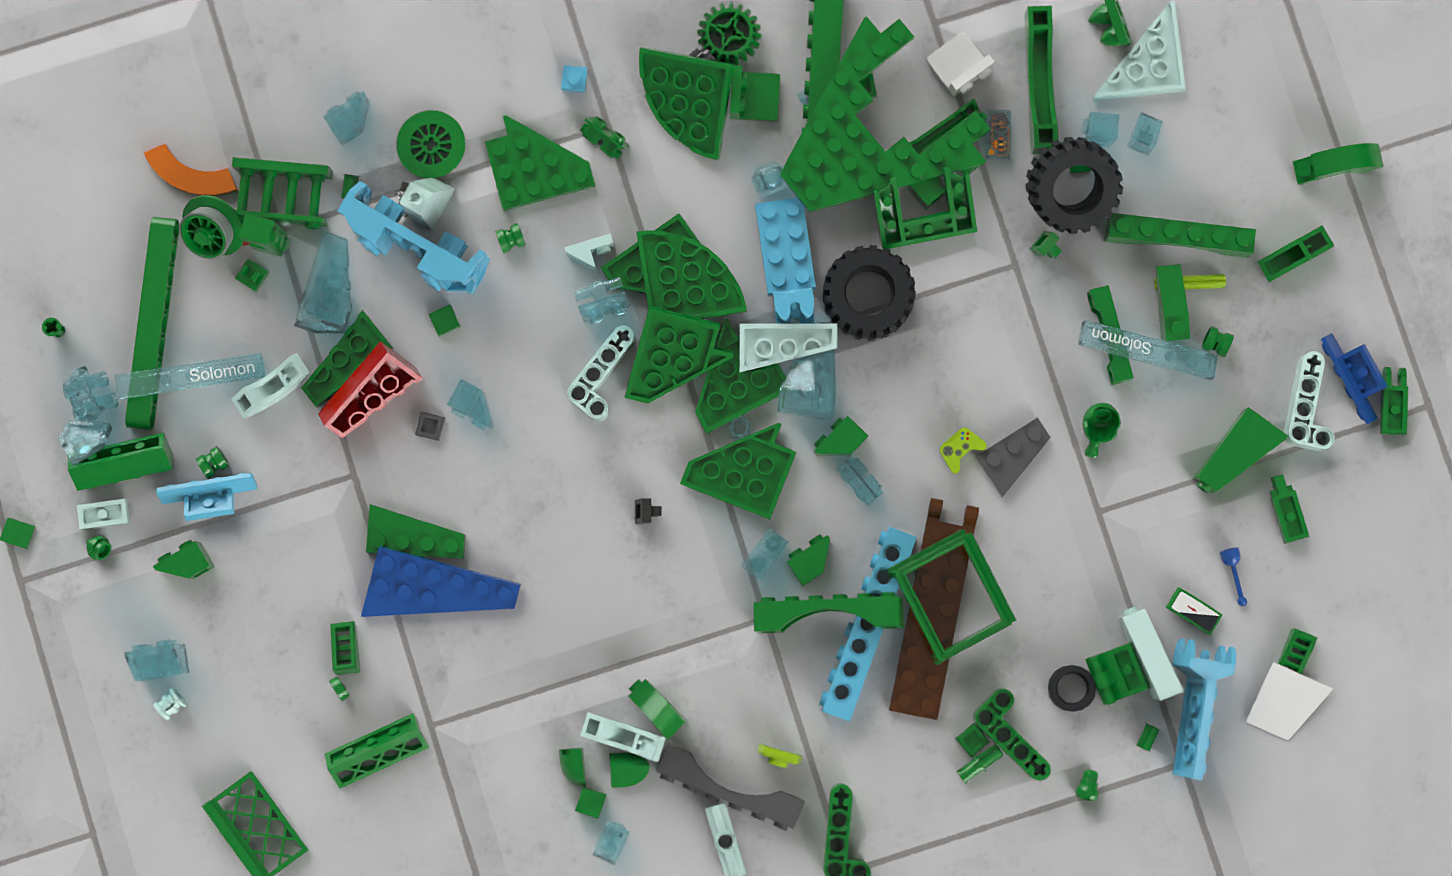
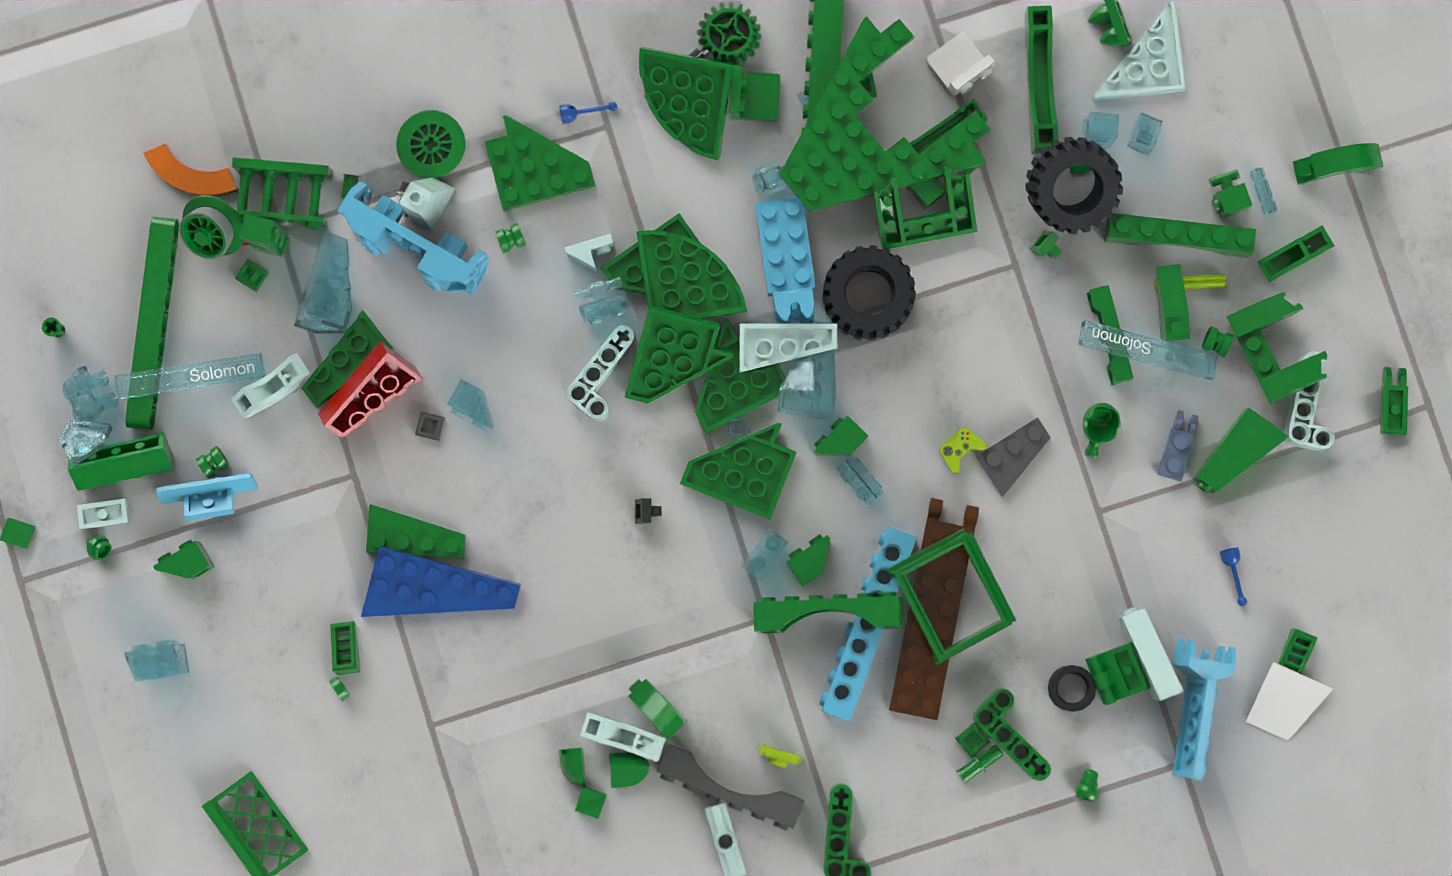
(170, 704): light aqua bush -> none
(349, 118): clear light blue slope -> none
(373, 747): green fence -> none
(444, 320): green tile -> none
(570, 113): none -> blue hinge
(574, 79): medium azure plate -> none
(597, 130): green hinge -> none
(611, 842): clear light blue bracket -> none
(999, 137): tile -> none
(1148, 737): green piece -> none
(1177, 448): none -> sand blue hinge
(1194, 611): slope -> none
(1231, 198): none -> green brick
(1263, 190): none -> clear light blue axle
(1274, 381): none -> green wedge
(1287, 510): green hinge -> none
(1358, 374): blue bracket -> none

